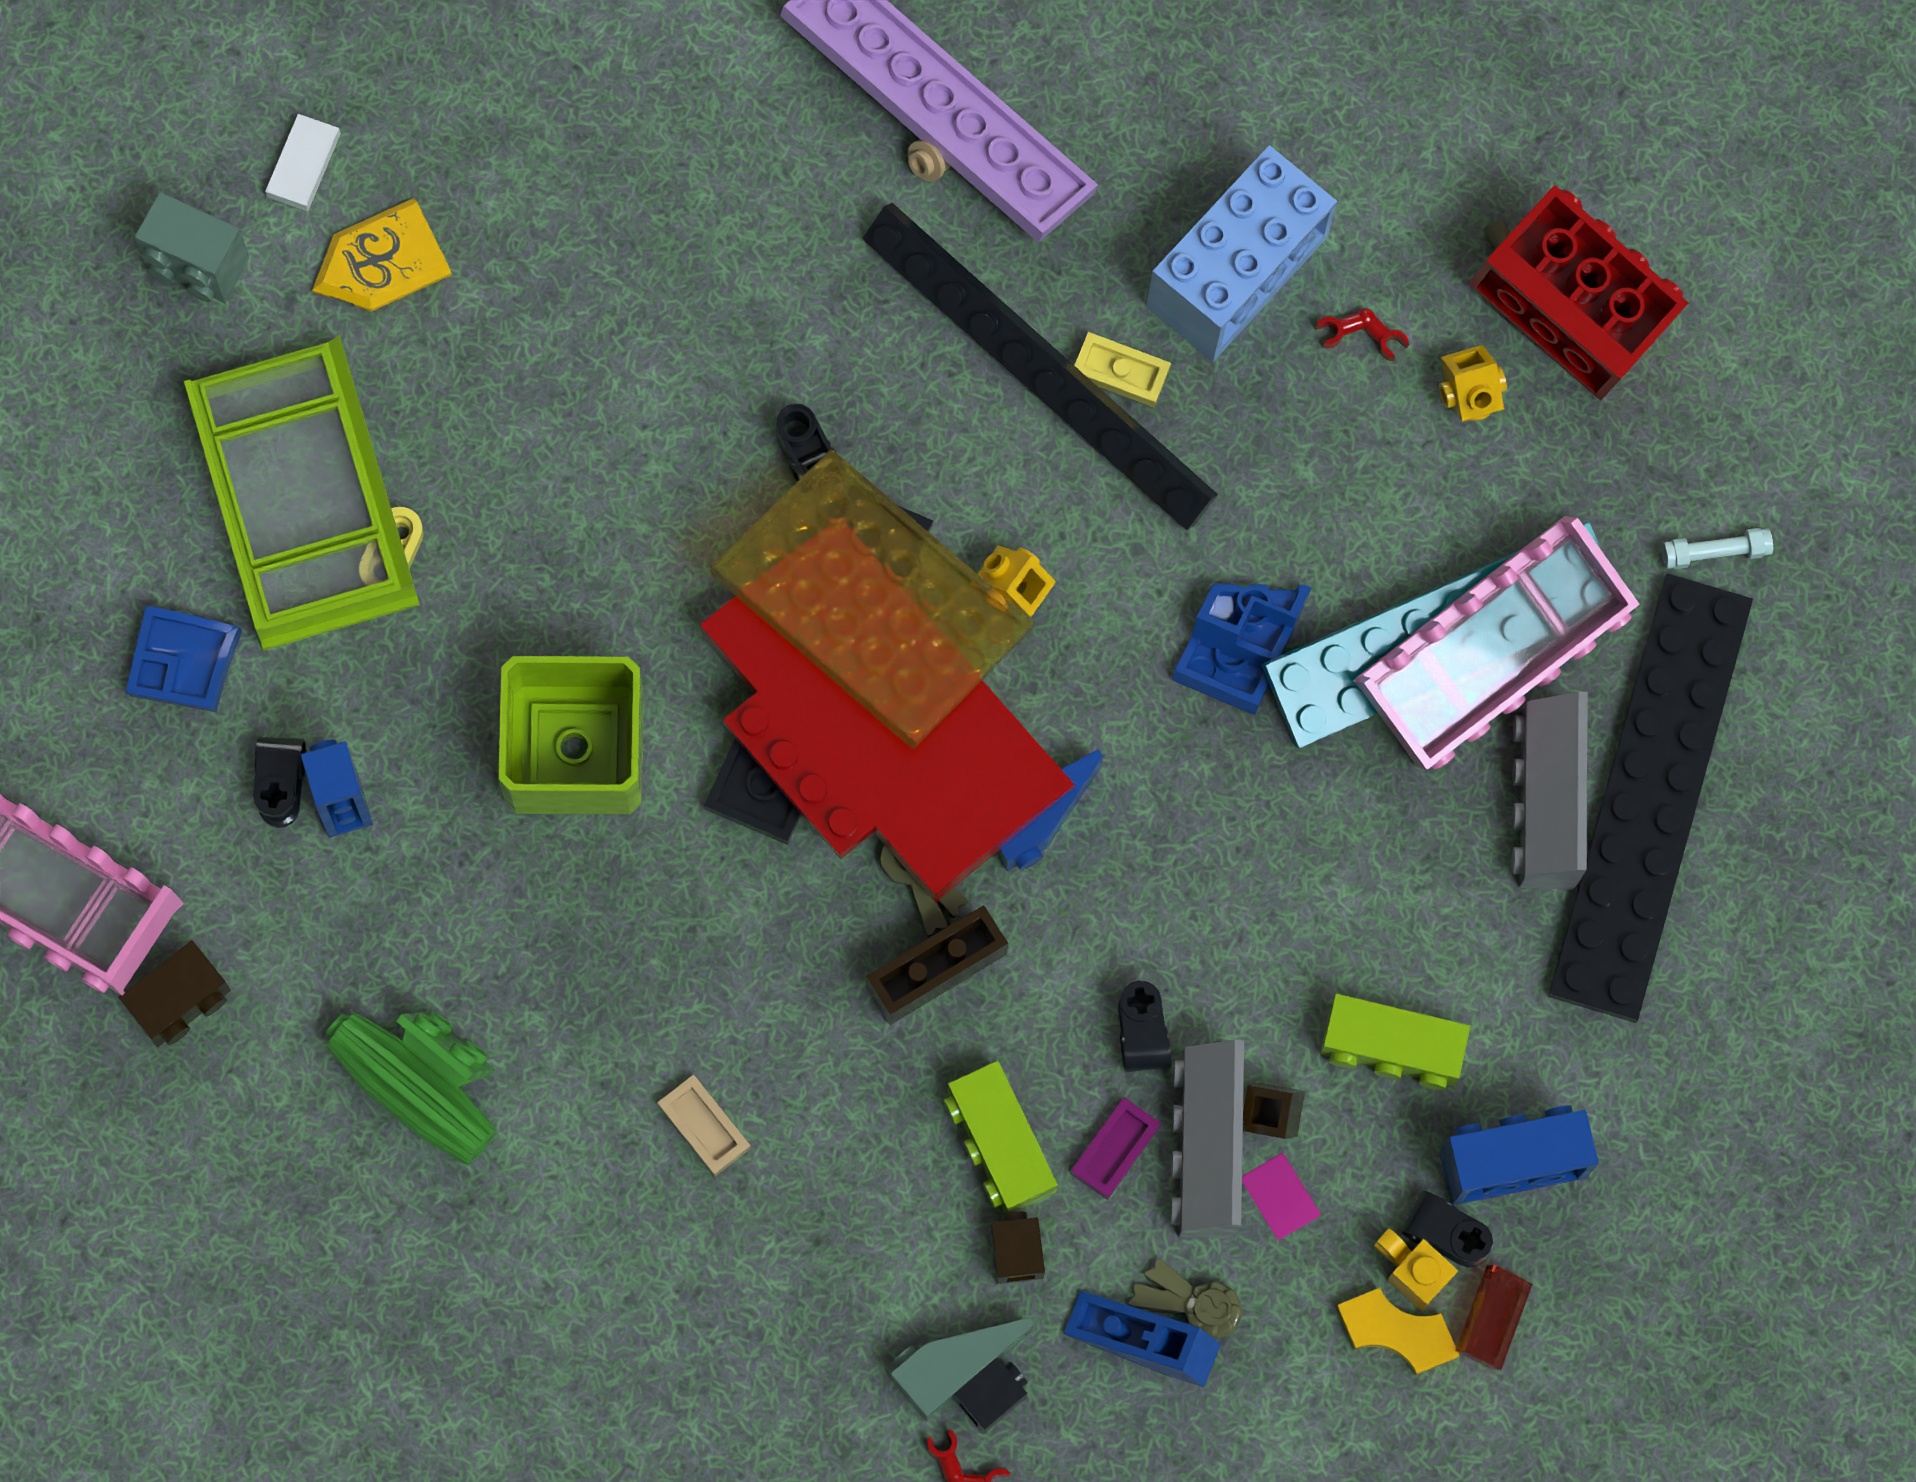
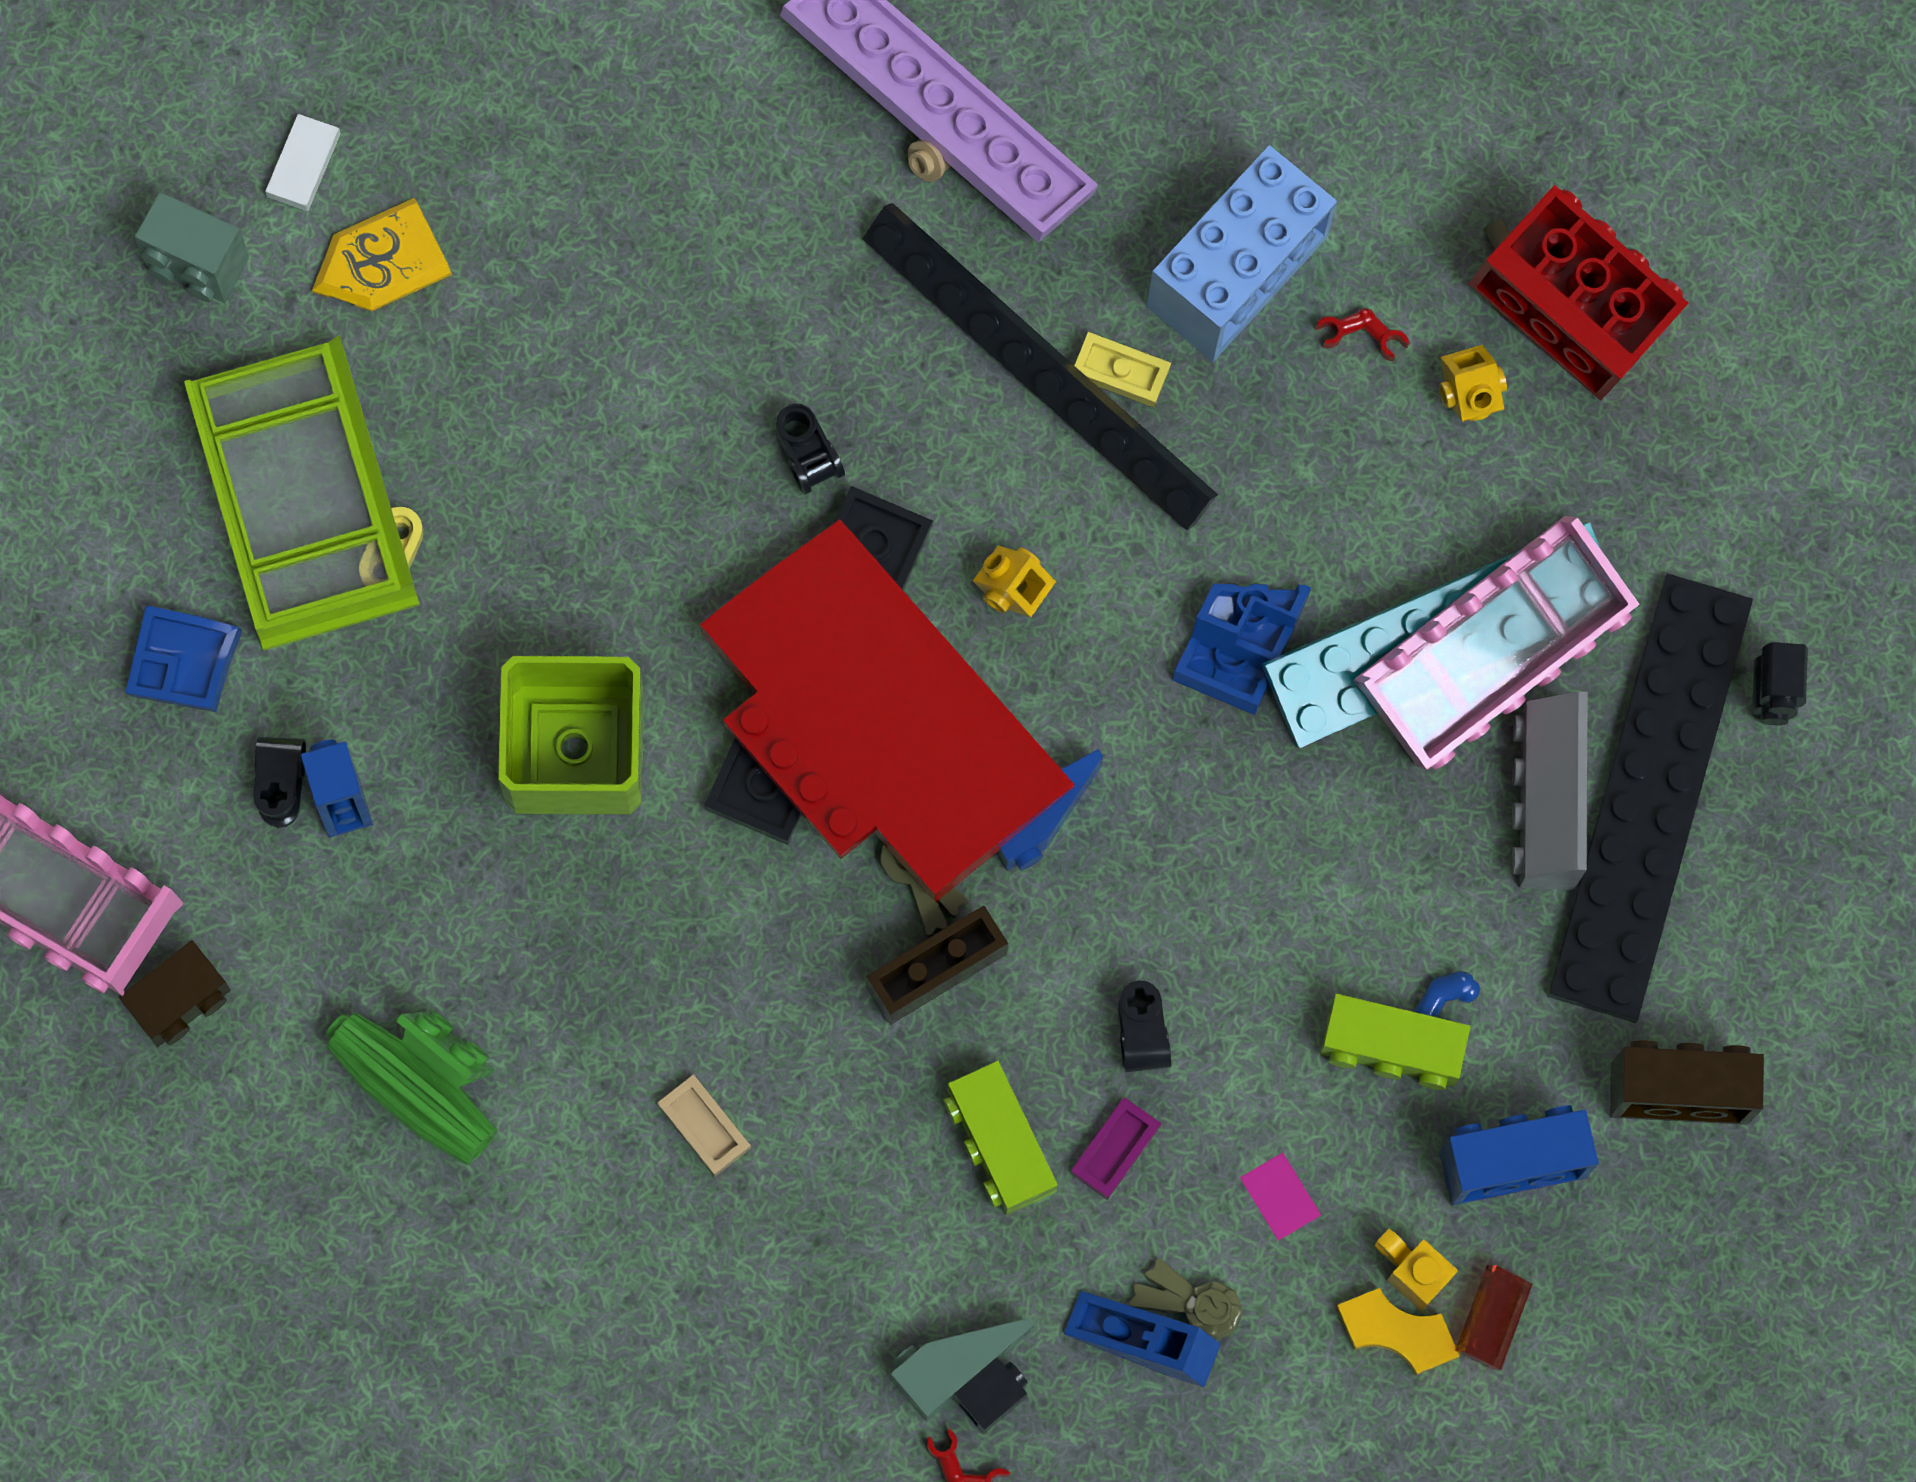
(872, 598): clear yellow plate -> none
(1017, 1248): dark brown brick -> none
(1210, 1140): light grey slope -> none
(1272, 1110): dark brown brick -> none
(1442, 1226): black piece -> none
(1447, 988): none -> blue arm
(1687, 1083): none -> dark brown brick
(1754, 543): light aqua bar -> none
(1779, 682): none -> black brick

